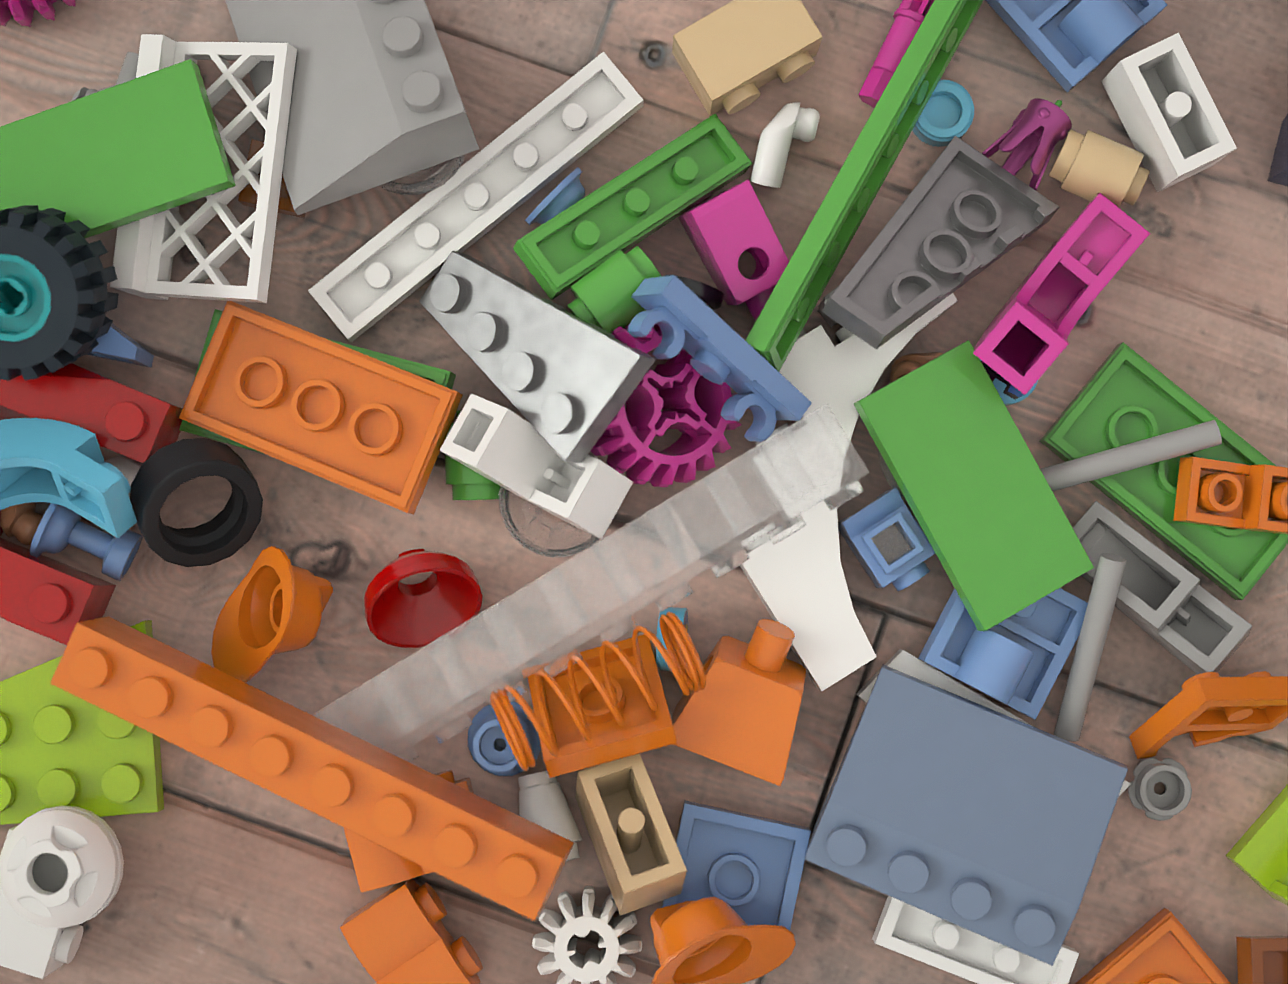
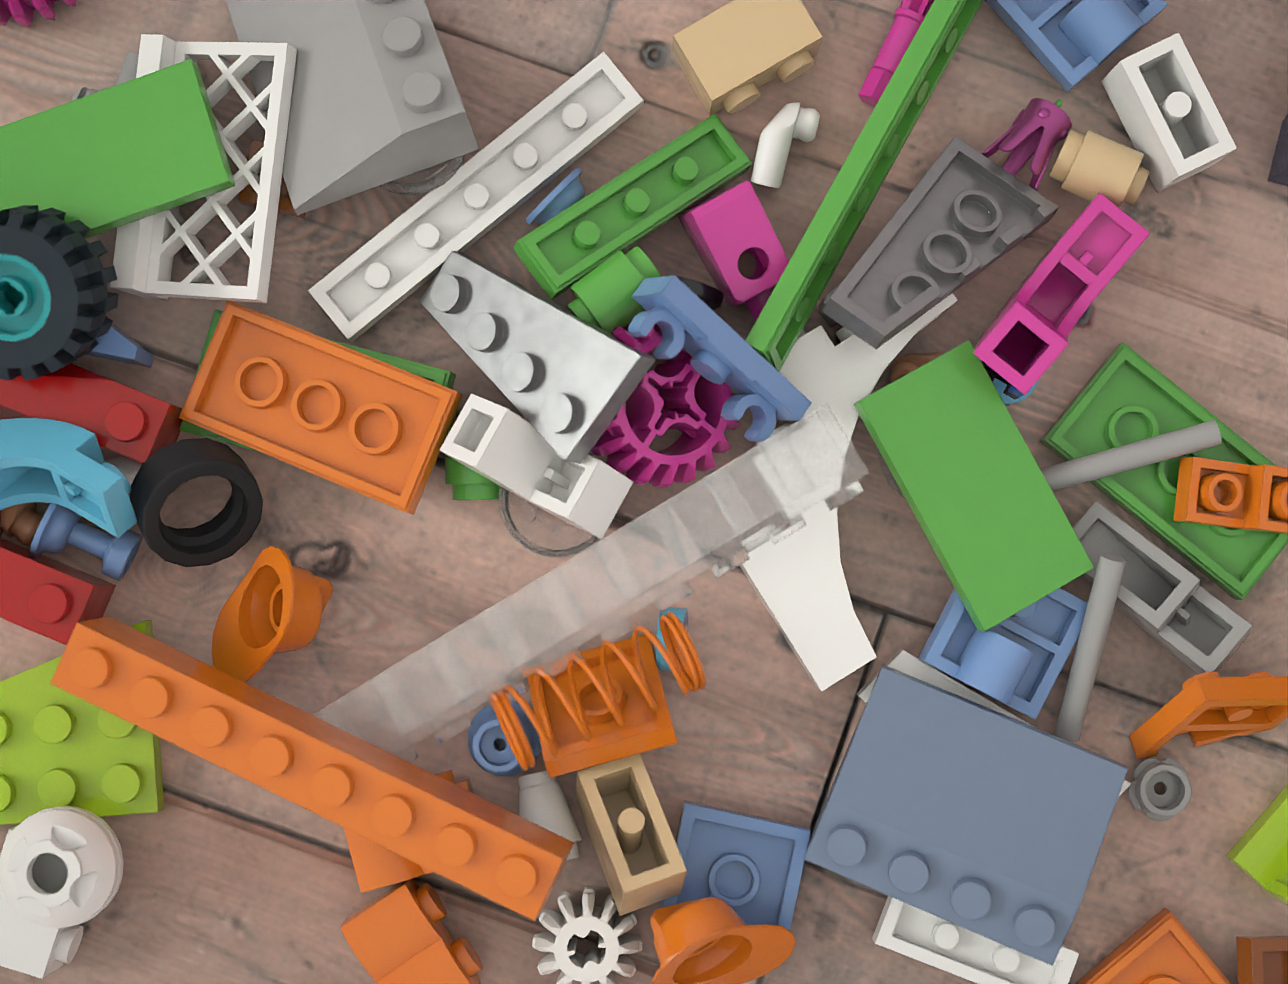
(421, 611): red piece -> none
(747, 704): orange torso -> none
(888, 541): medium blue window -> none
(945, 114): medium azure tile -> none

